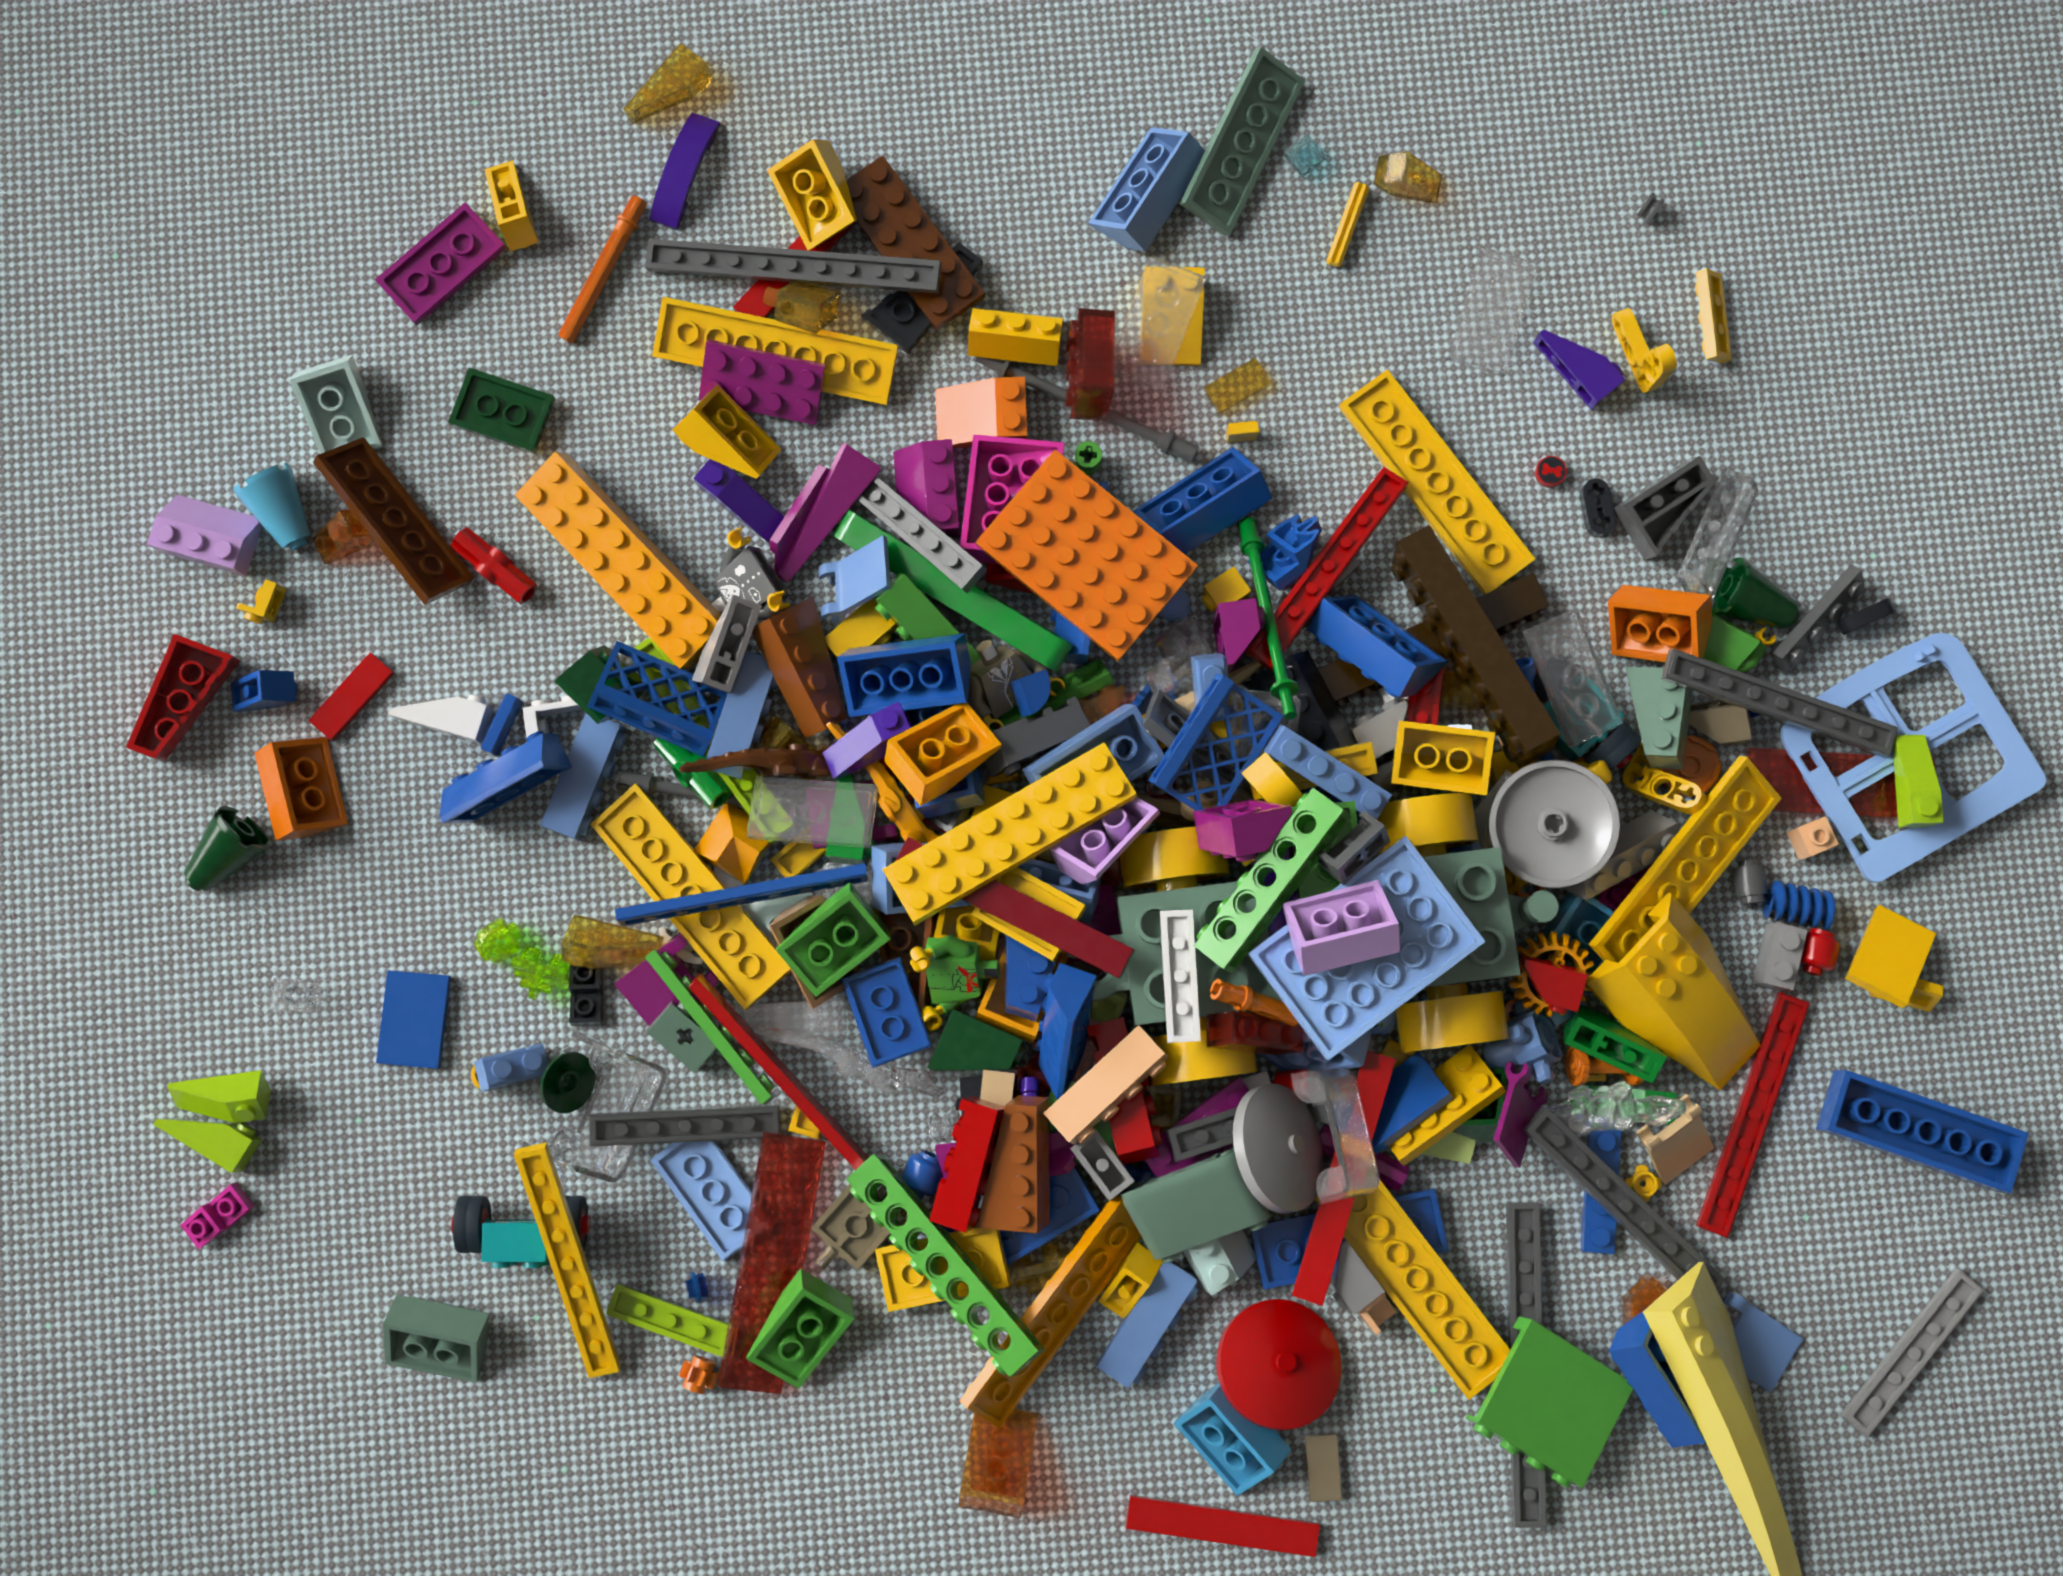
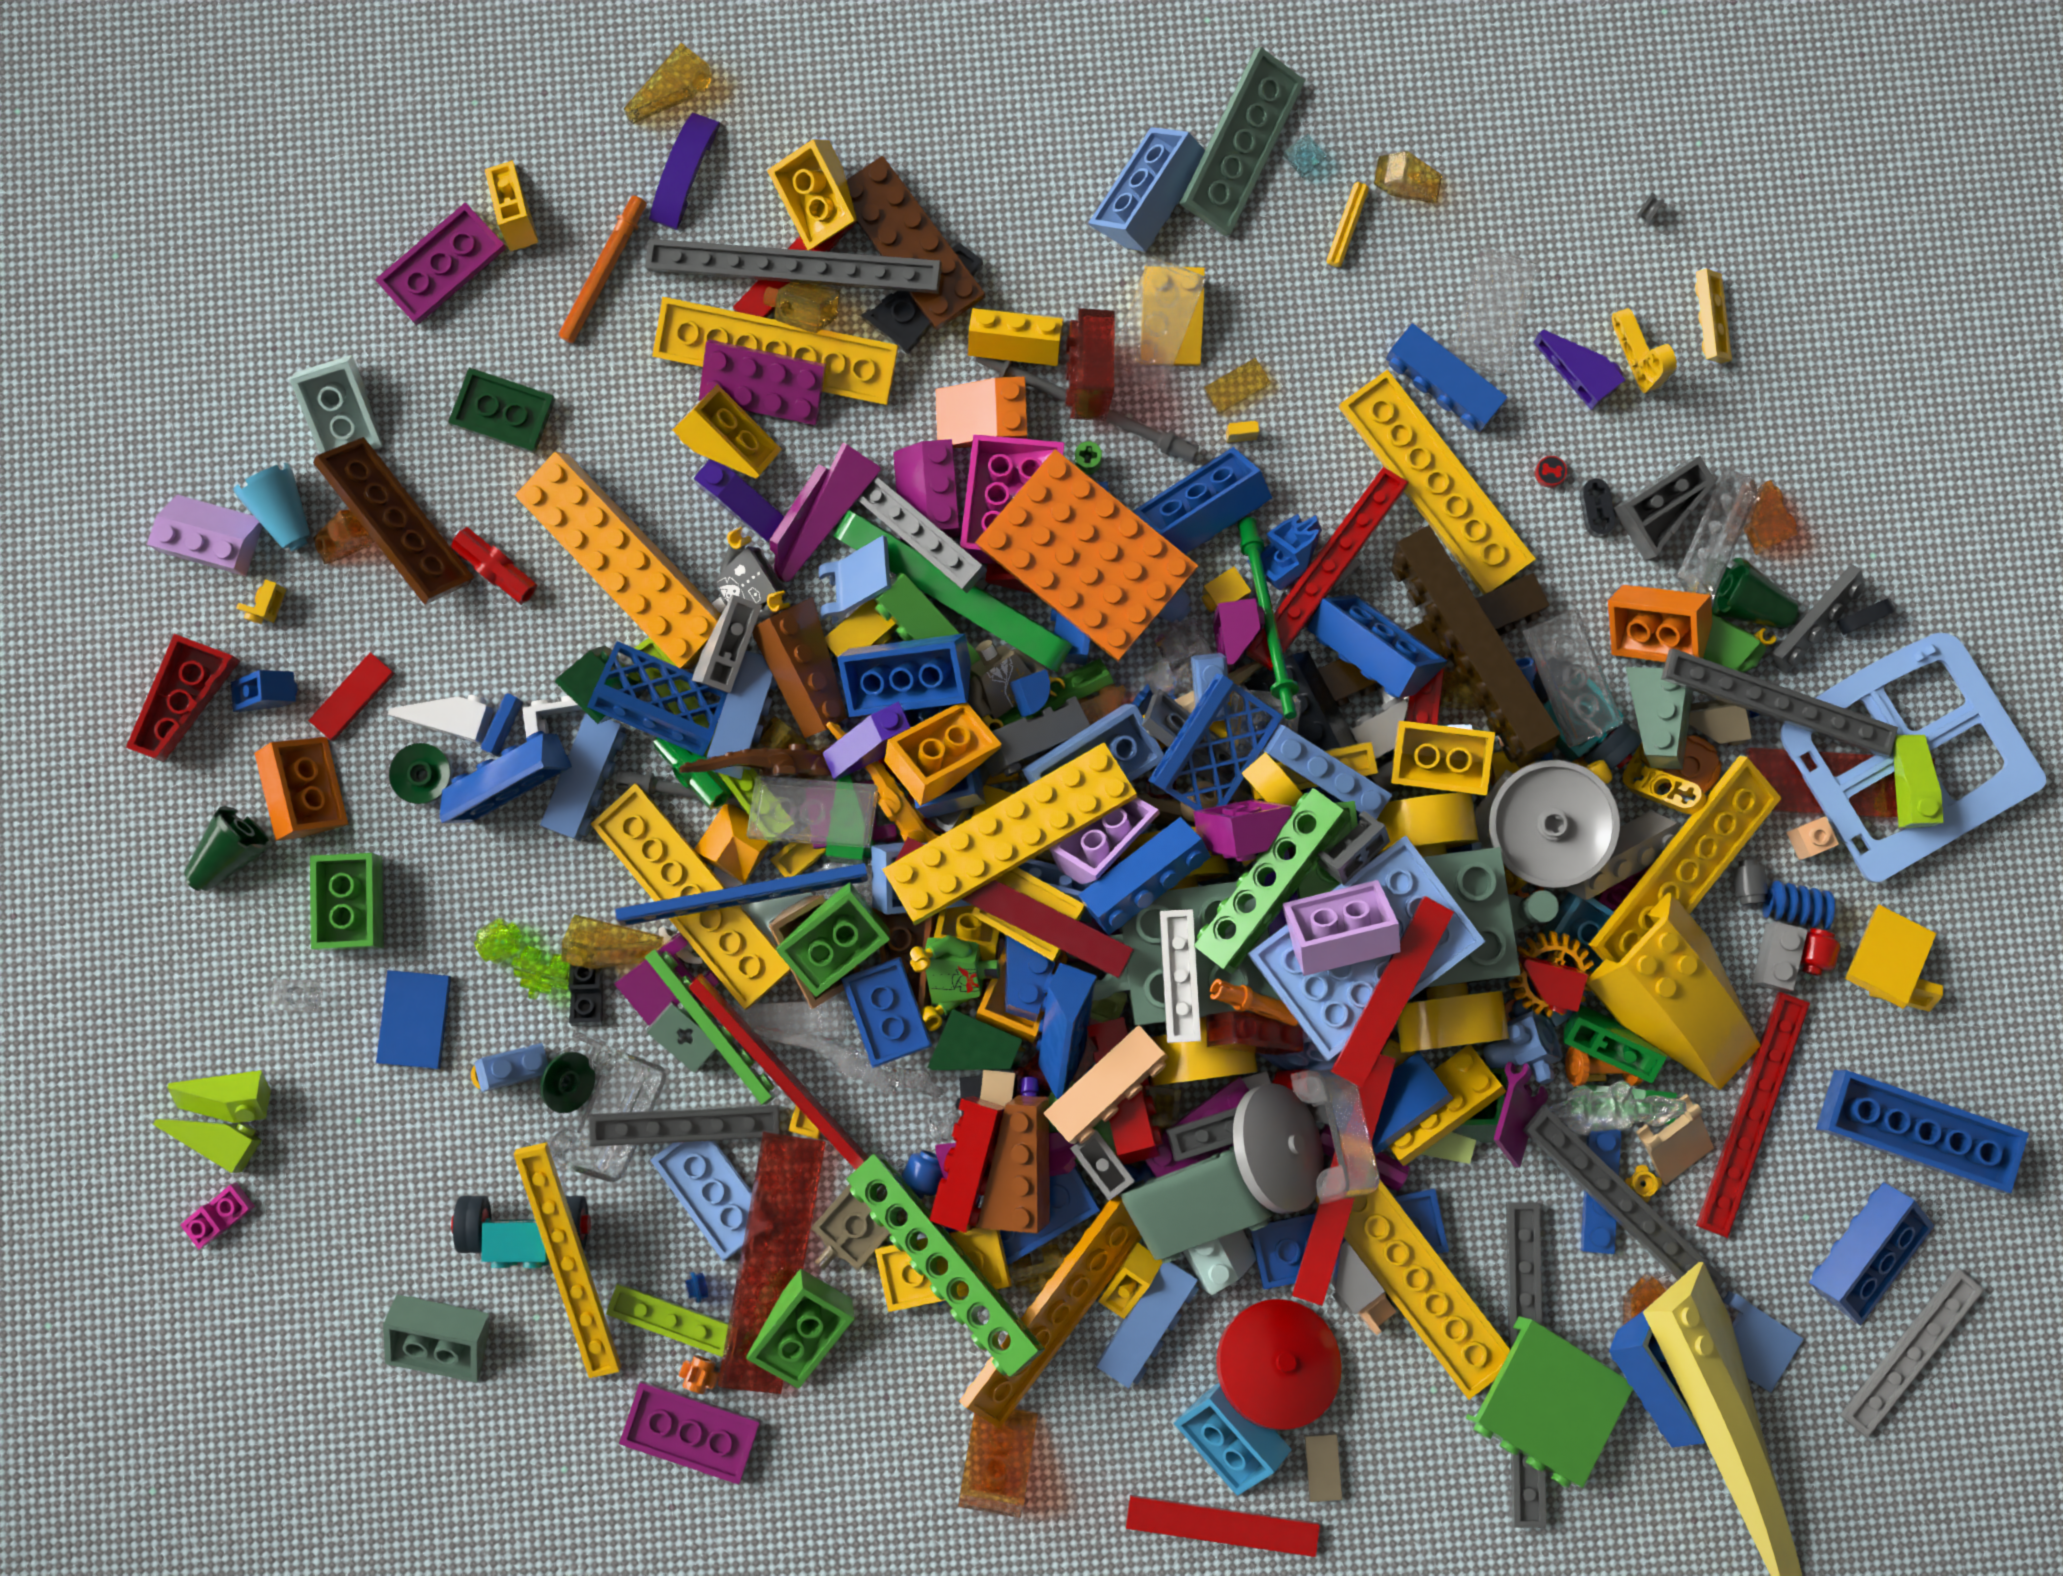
(346, 901): none -> bright green brick
(405, 770): none -> dark green dish
(689, 1432): none -> magenta plate
(1144, 875): none -> blue brick
(1392, 992): none -> red tile
(1445, 378): none -> blue brick
(1768, 520): none -> clear orange slope
(1871, 1252): none -> slope

